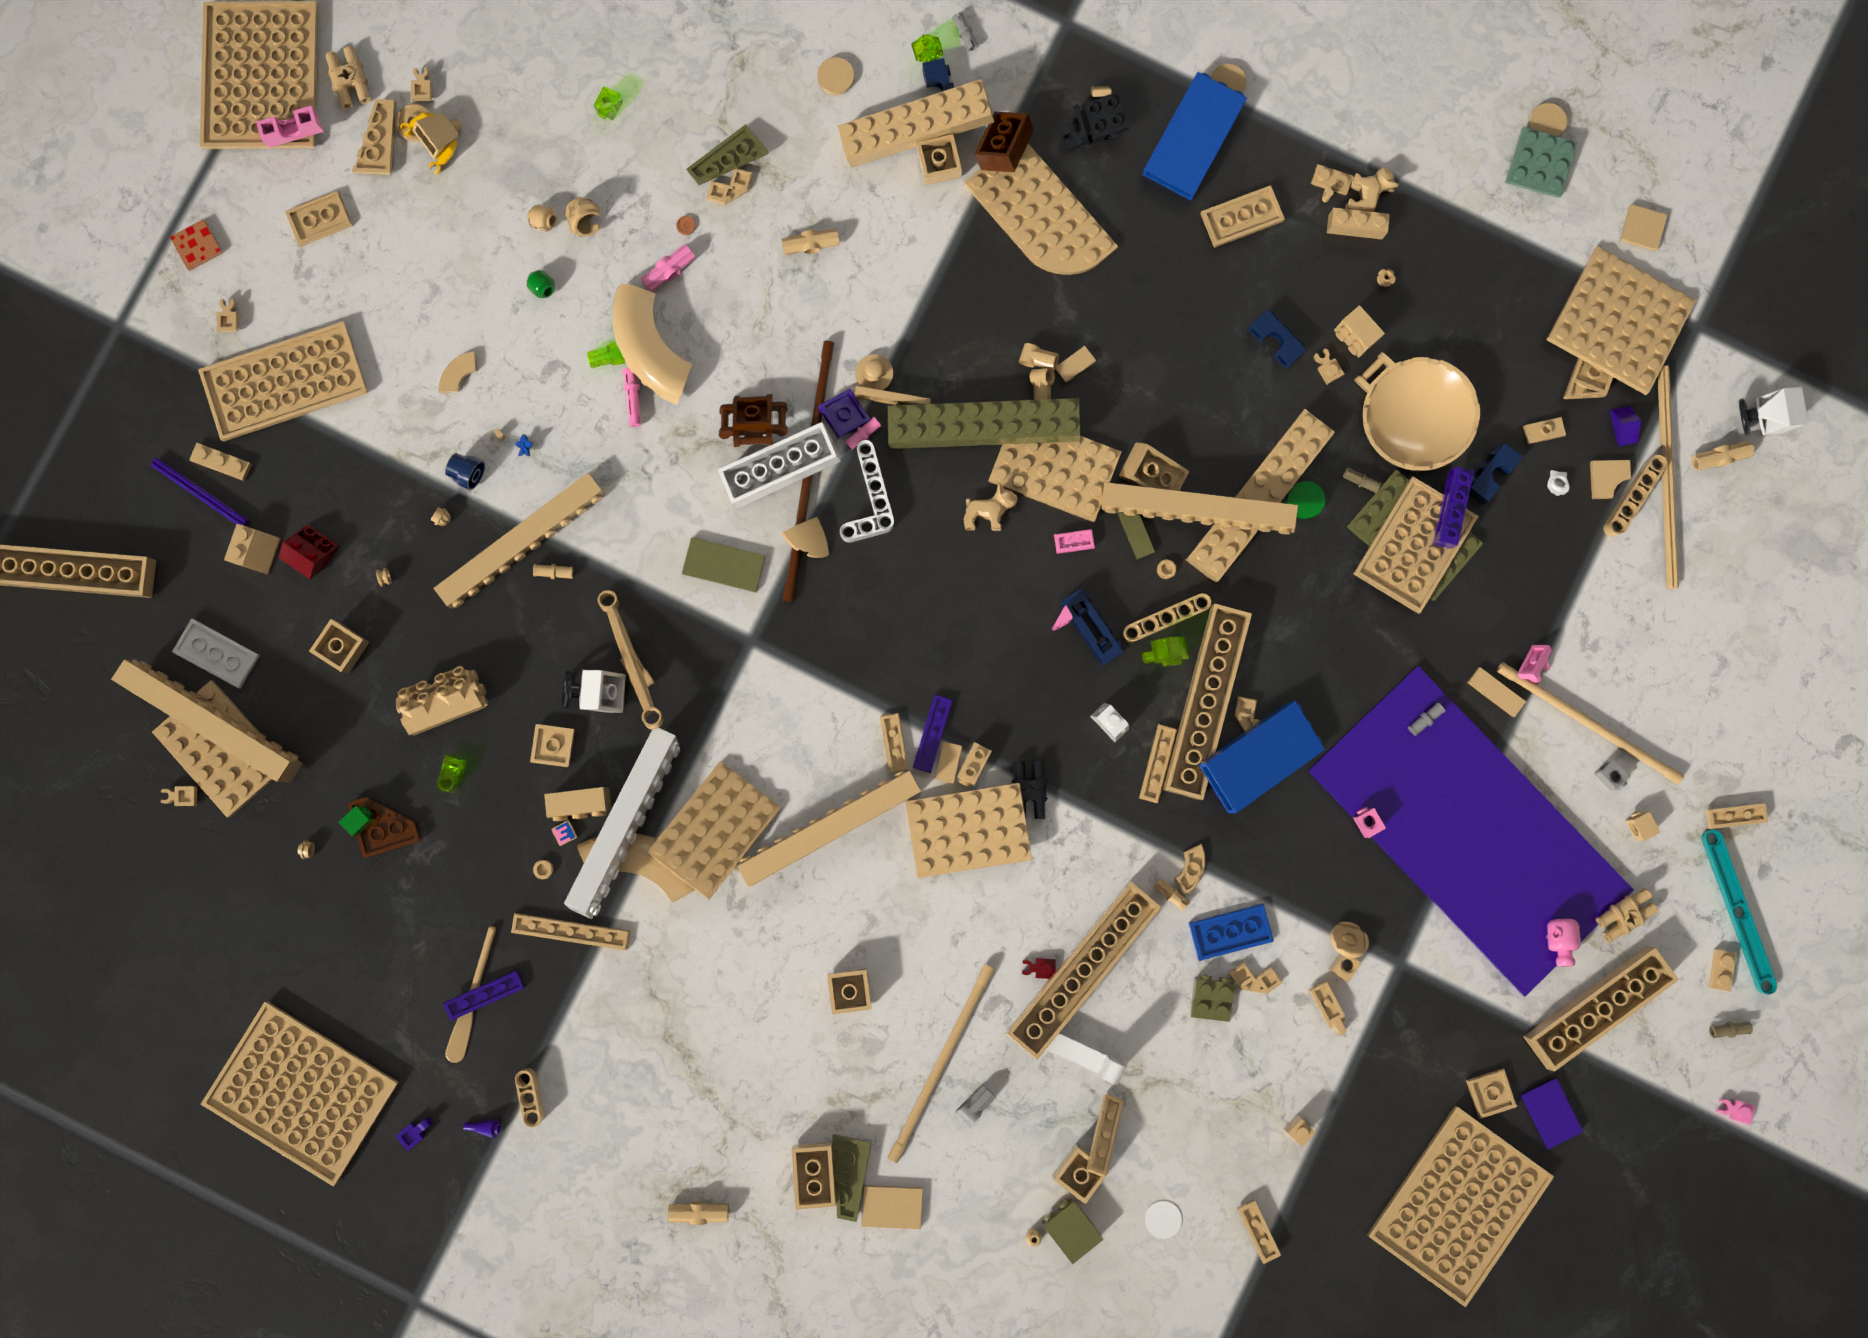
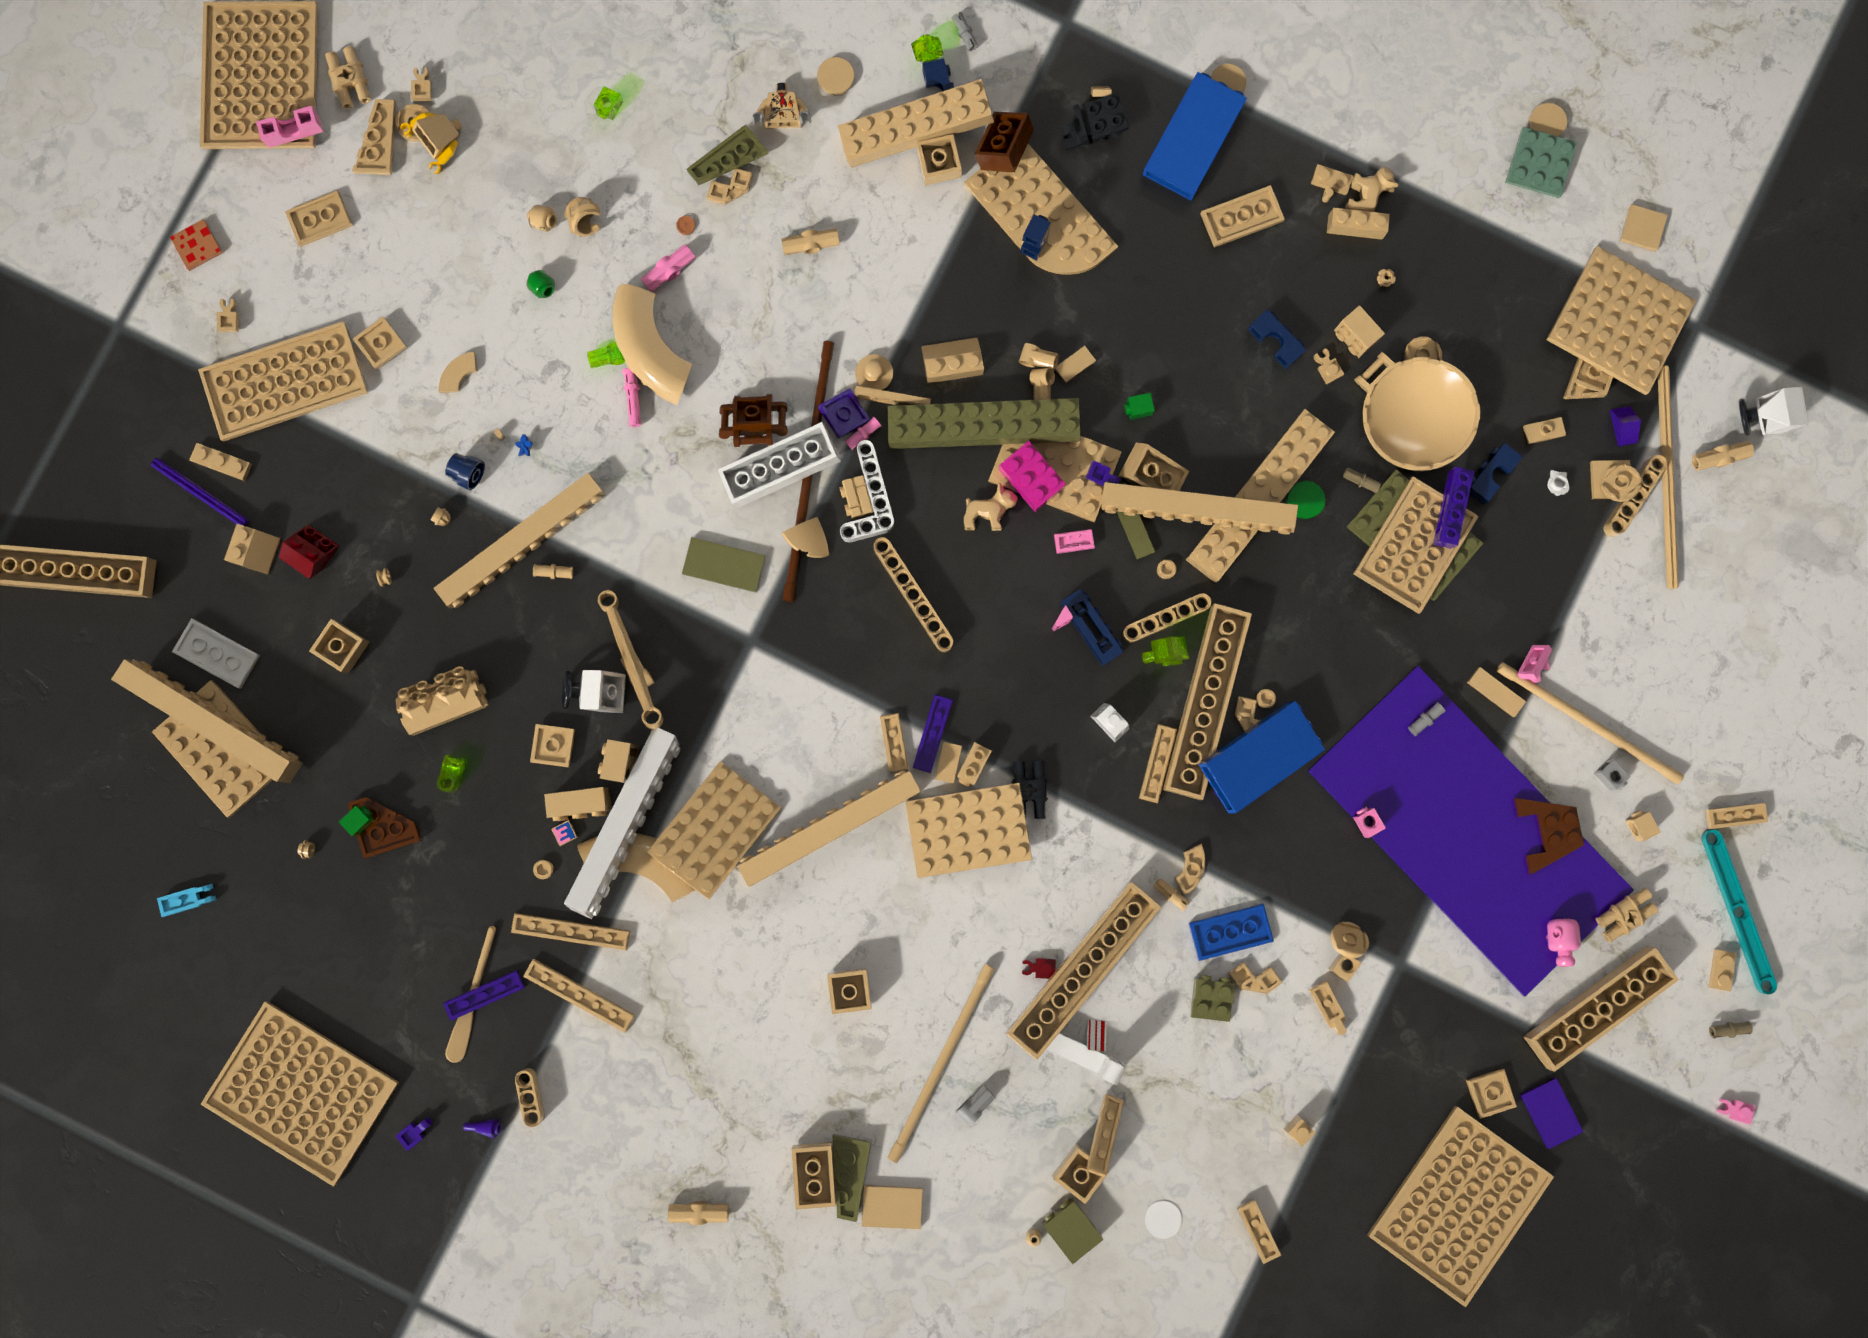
(182, 796): tan plate -> none
(184, 900): none -> medium azure hinge
(379, 343): none -> tan plate
(579, 995): none -> tan tile
(618, 760): none -> tan brick
(781, 110): none -> tan torso
(857, 497): none -> tan brick
(911, 585): none -> tan beam
(952, 360): none -> tan slope
(1032, 476): none -> dark pink brick
(1035, 236): none -> dark blue arch
(1096, 1035): none -> sticker
(1100, 474): none -> dark purple plate
(1139, 406): none -> green brick
(1266, 698): none -> tan tile
(1423, 347): none -> tan tile
(1558, 831): none -> reddish brown wing
(1621, 483): none -> tan tile

